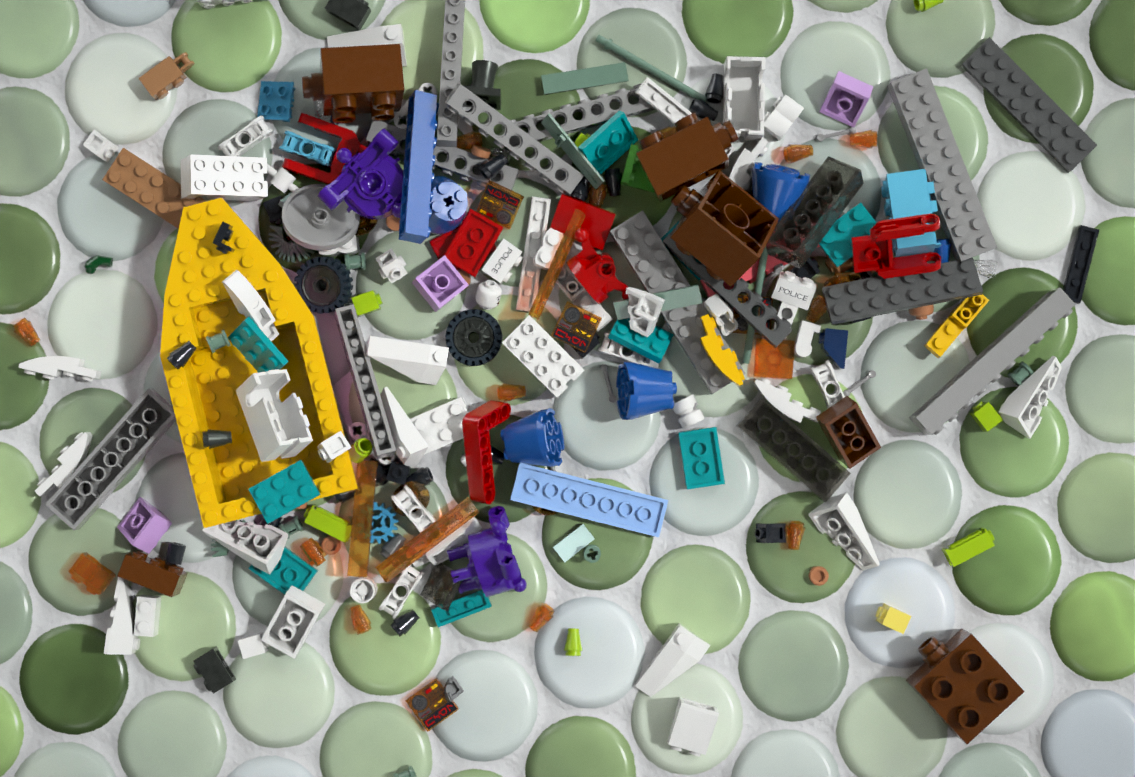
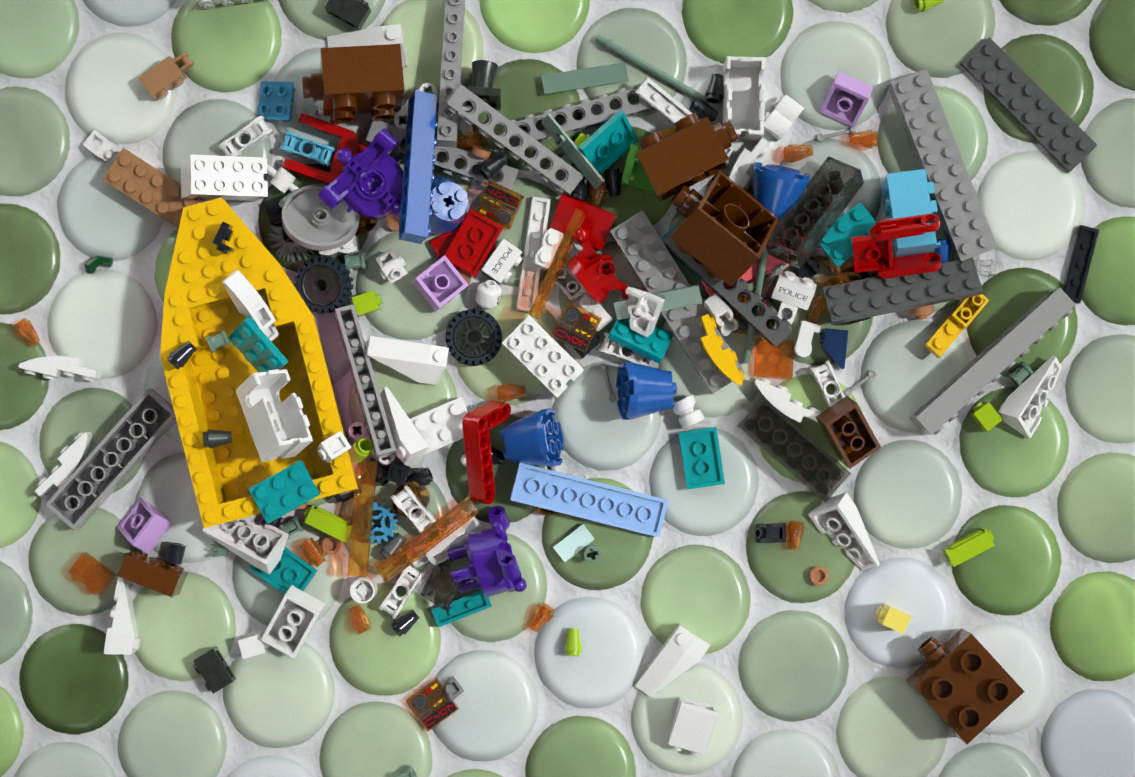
(147, 615): white brick -> none

